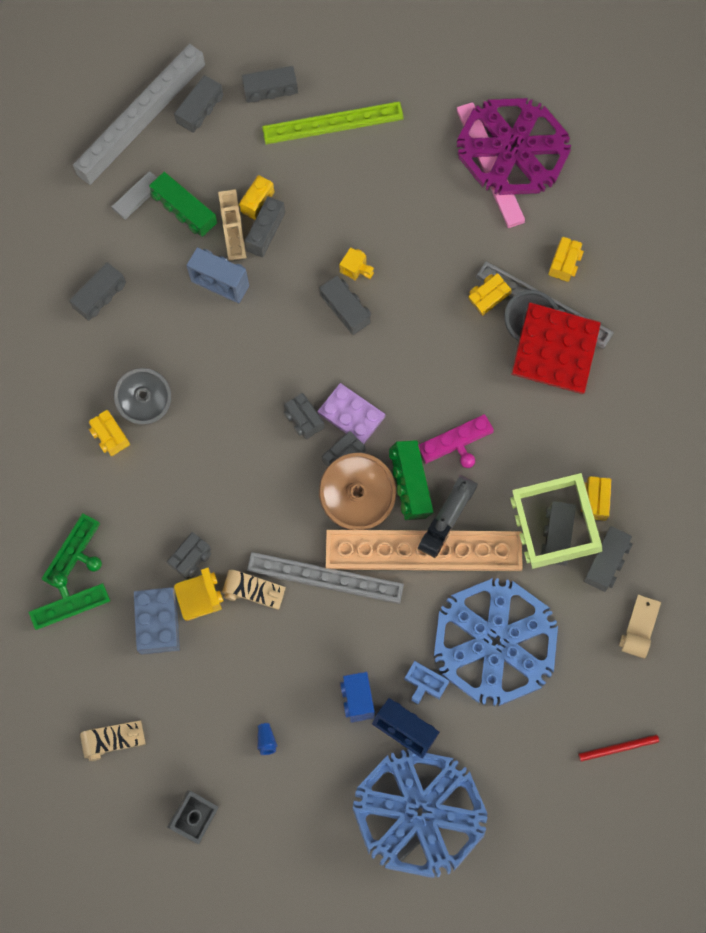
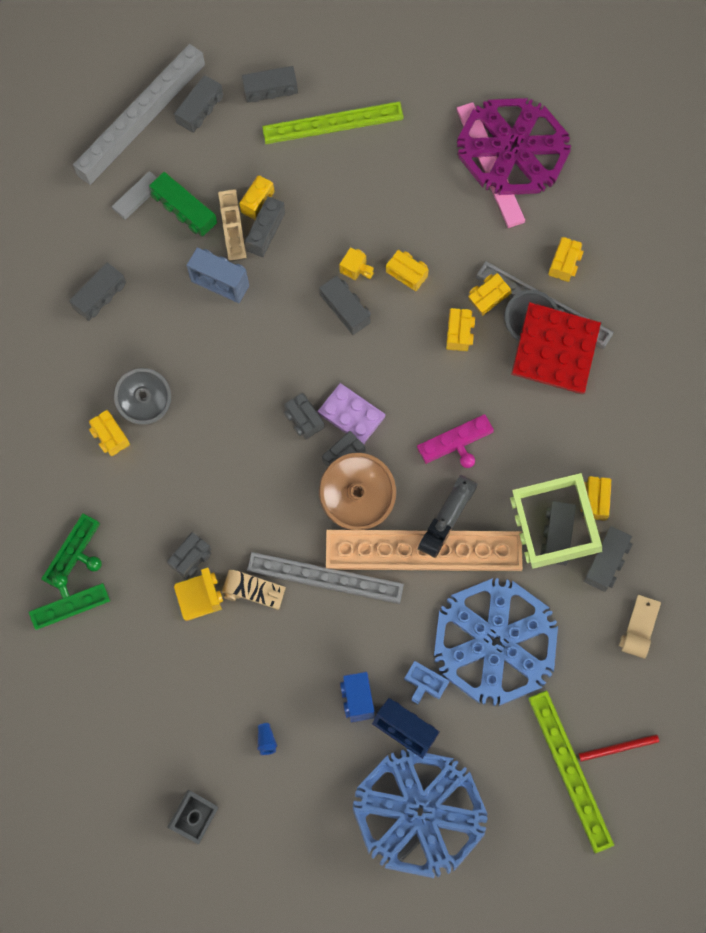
(111, 738): tan door -> none
(156, 621): sand blue brick -> none
(407, 270): none -> yellow brick
(410, 480): green brick -> none
(459, 329): none -> yellow brick
(571, 772): none -> lime tile

